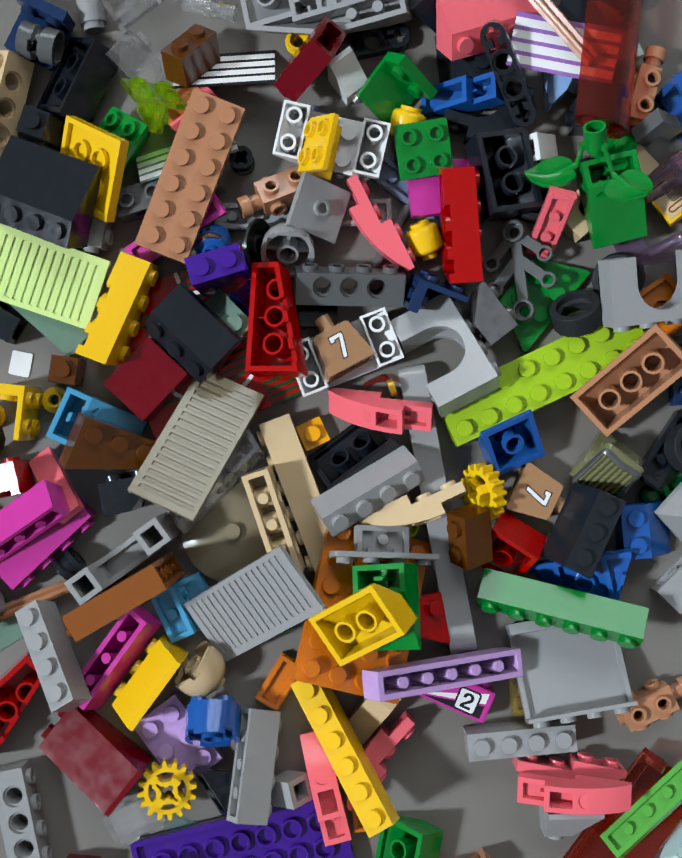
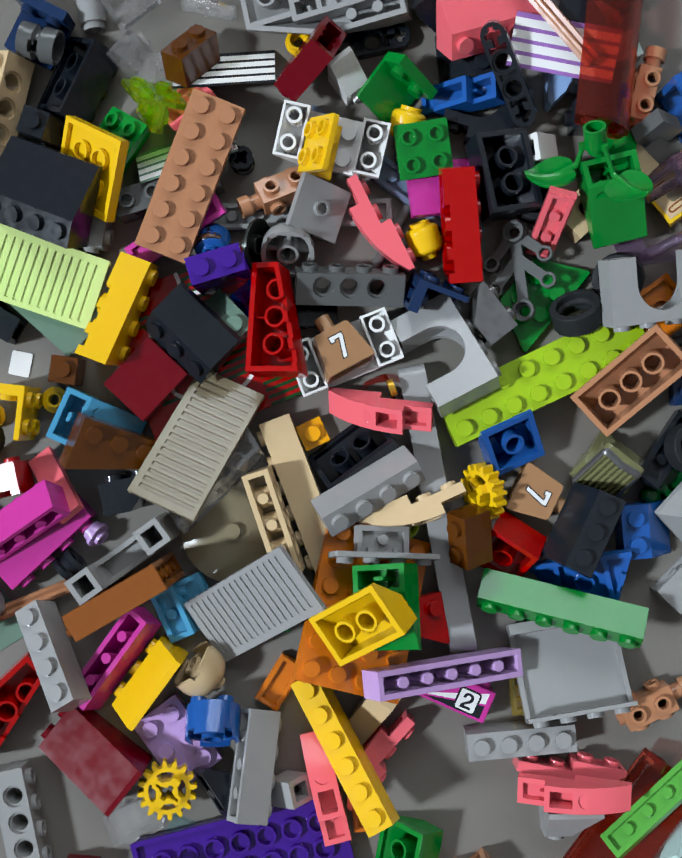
(96, 533): none -> lavender plate

